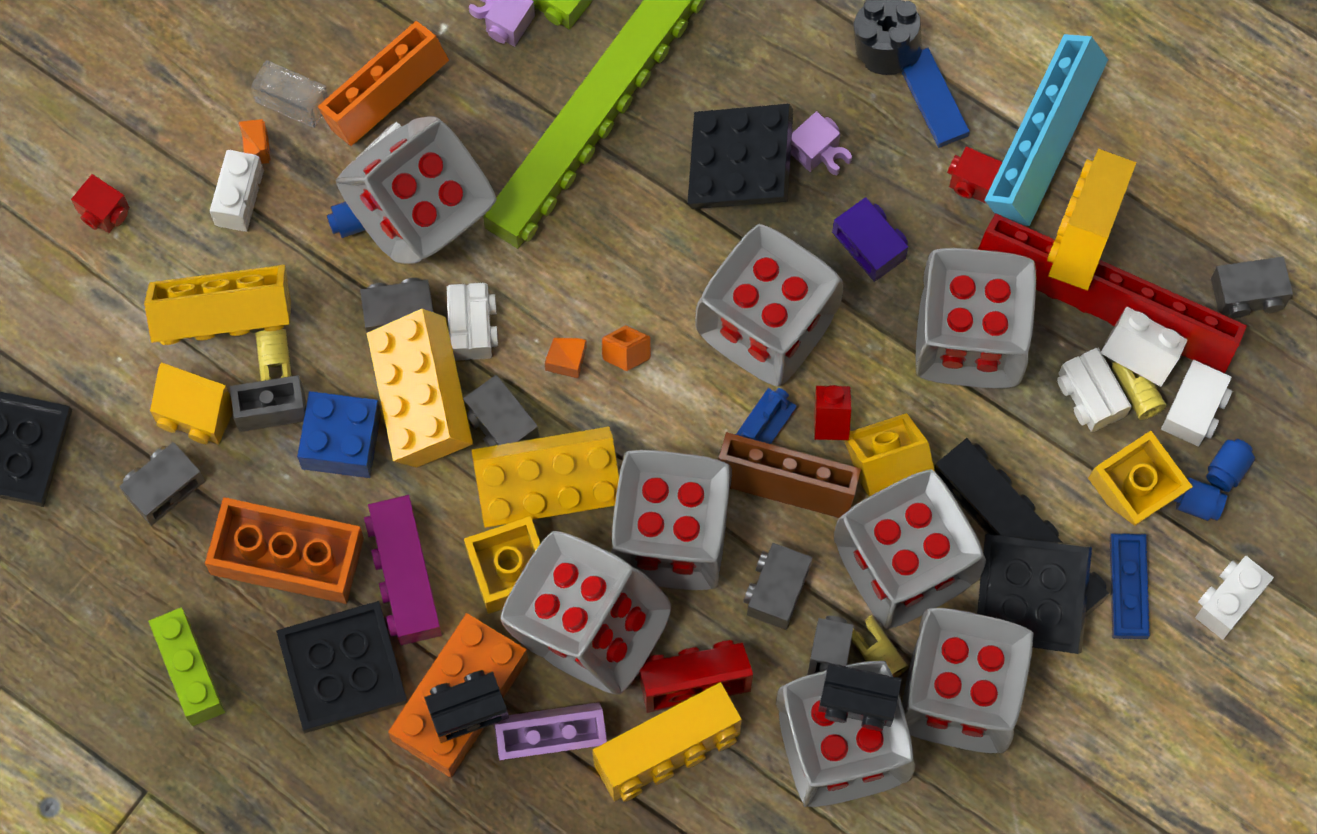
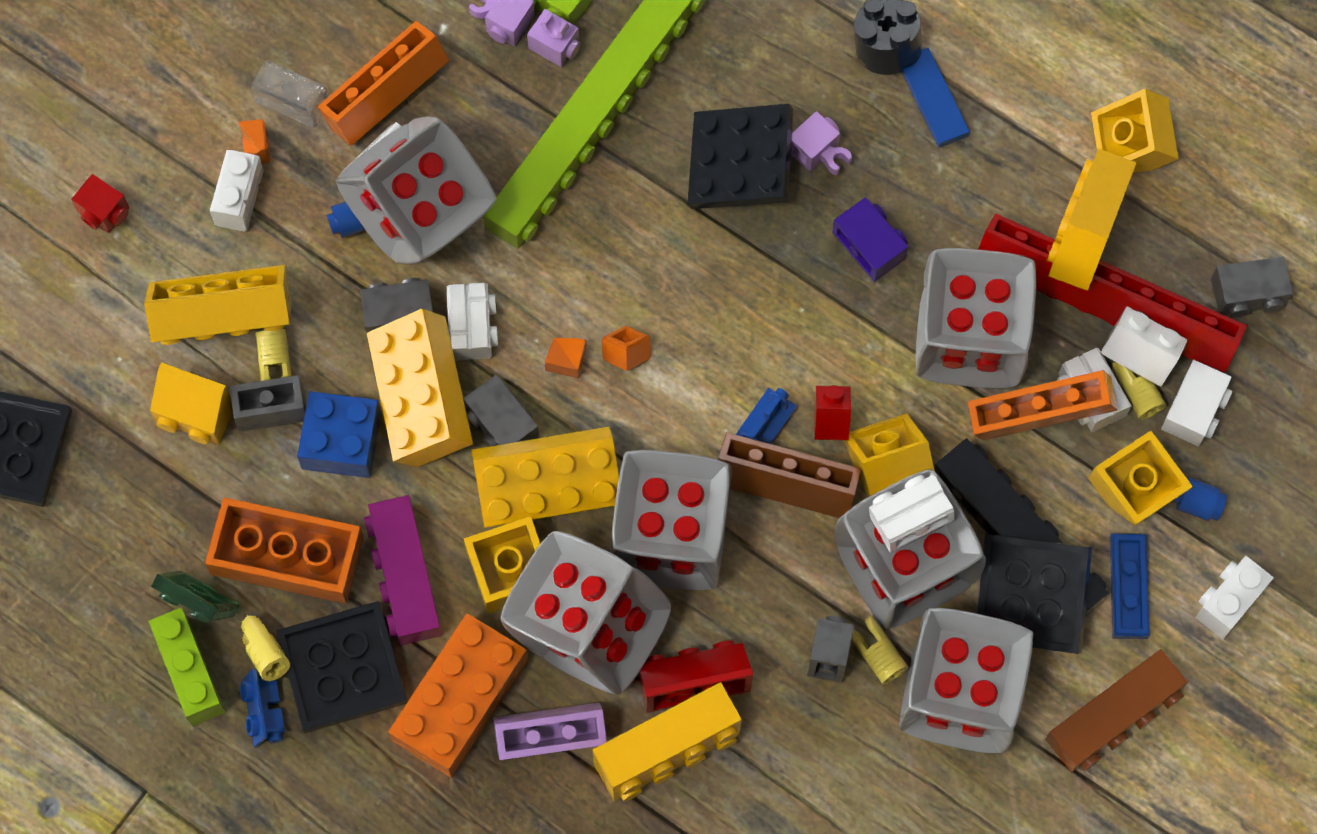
(161, 483): flat silver brick -> none
(202, 600): none -> clear green plate
(260, 720): none -> blue hinge
(263, 649): none -> light yellow hinge
(466, 705): black brick -> none
(554, 38): none -> lavender brick
(768, 305): light grey piece -> none
(778, 585): flat silver brick -> none
(837, 759): light grey piece -> none
(859, 696): black brick -> none
(911, 512): none -> white brick
(973, 174): red brick -> none
(1042, 405): none -> orange brick
(1046, 129): medium azure brick -> none
(1116, 711): none -> dark orange brick
(1137, 130): none -> yellow slope
(1230, 464): blue brick -> none

